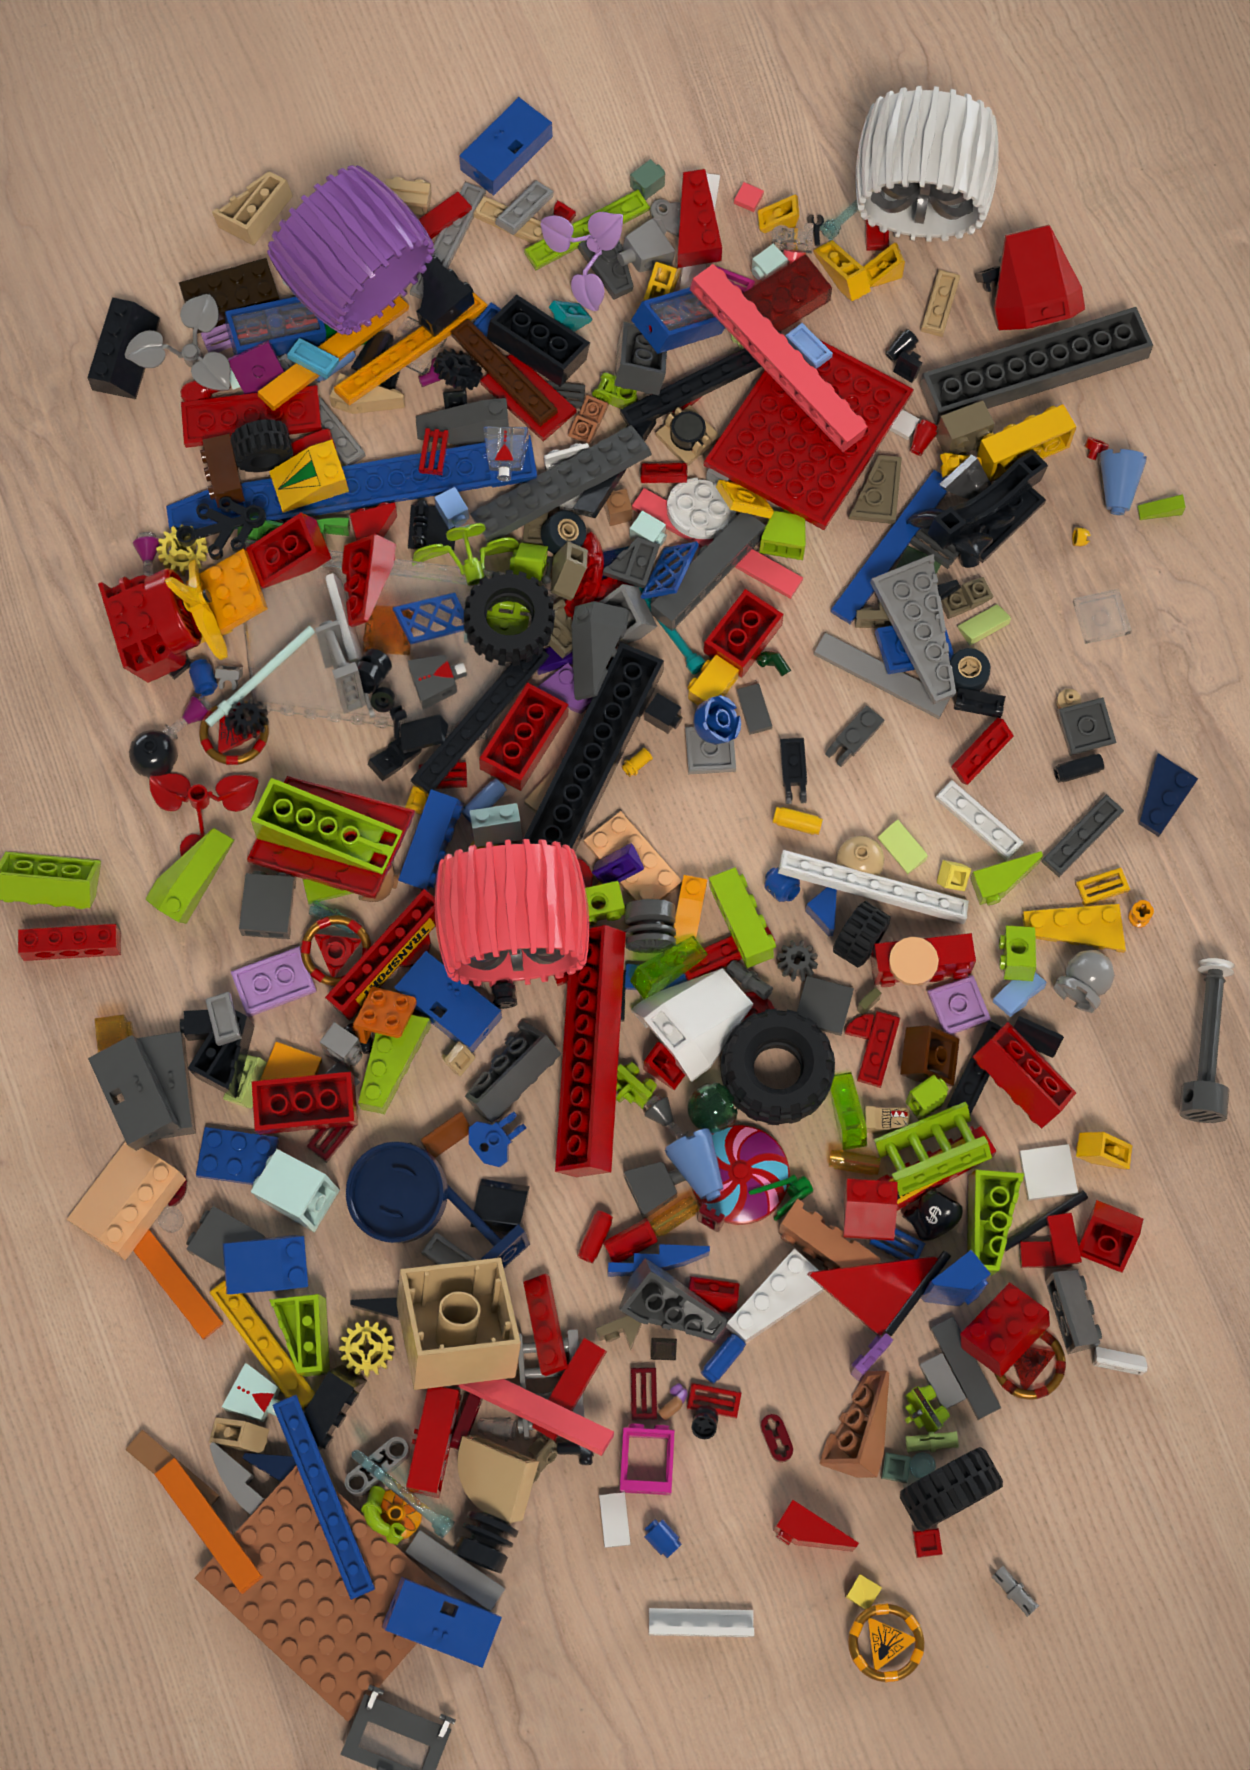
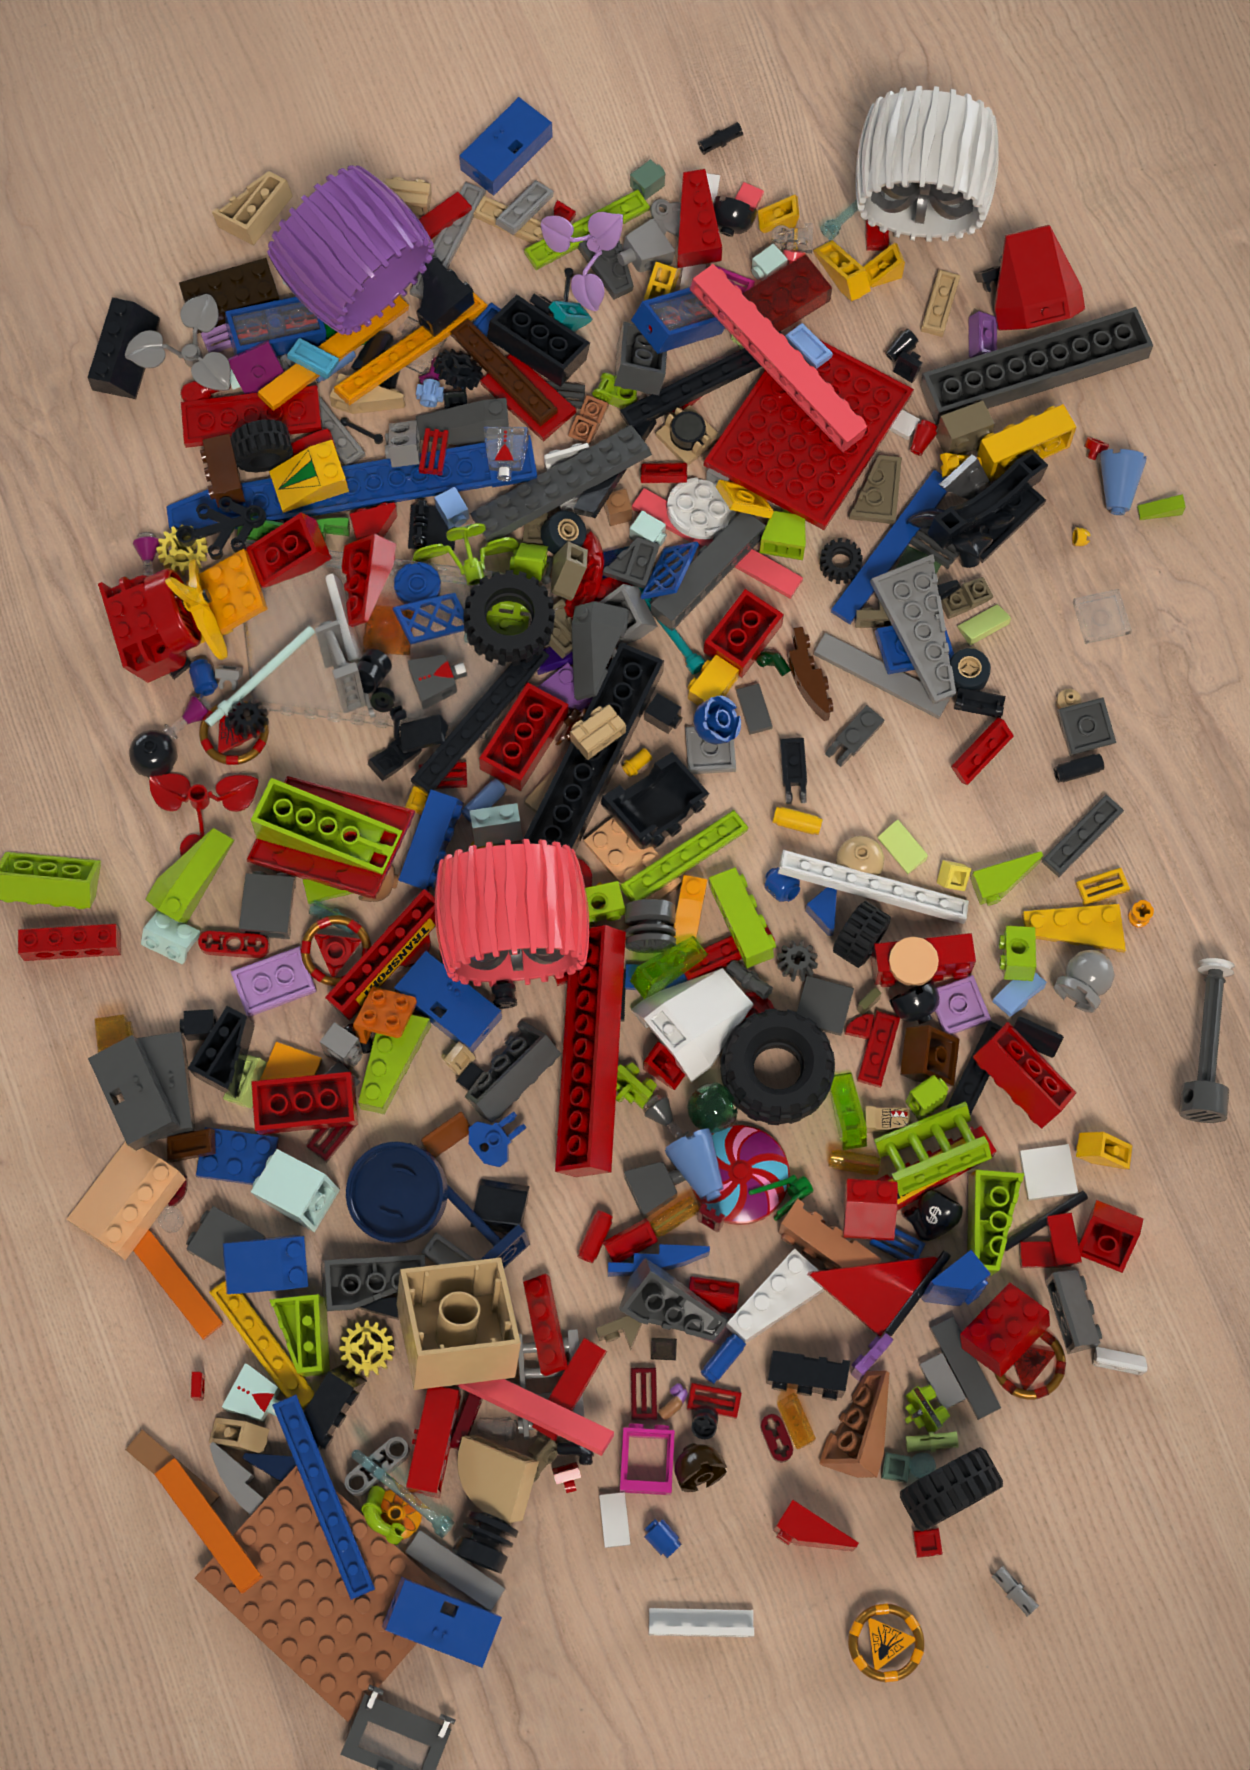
(169, 937): none -> light aqua bracket
(191, 1145): none -> reddish brown tile
(197, 1386): none -> red tile
(217, 935): none -> red beam
(223, 1018): light grey tile -> none
(362, 1280): none -> dark grey wedge
(378, 439): none -> black hinge
(403, 444): none -> light grey brick
(417, 583): none -> blue tile
(429, 393): none -> light blue gear
(469, 1076): none -> black tile
(541, 303): none -> black tile
(566, 1475): none -> tile
(568, 274): none -> black hinge
(573, 717): none -> reddish brown plate
(597, 731): none -> tan brick
(618, 865): dark purple slope -> none
(656, 803): none -> black cylinder
(684, 857): none -> lime tile
(699, 1465): none -> dark brown cylinder
(720, 138): none -> black pin
(733, 216): none -> black cylinder
(796, 1421): none -> clear yellow slope
(808, 1375): none -> black wedge
(809, 680): none -> reddish brown slope
(816, 227): black hand -> none
(844, 548): none -> black tyre
(863, 1592): light yellow slope -> none
(917, 1003): none -> black cylinder
(979, 820): white tile -> none
(982, 334): none -> medium lavender slope
(1165, 794): dark blue wing -> none

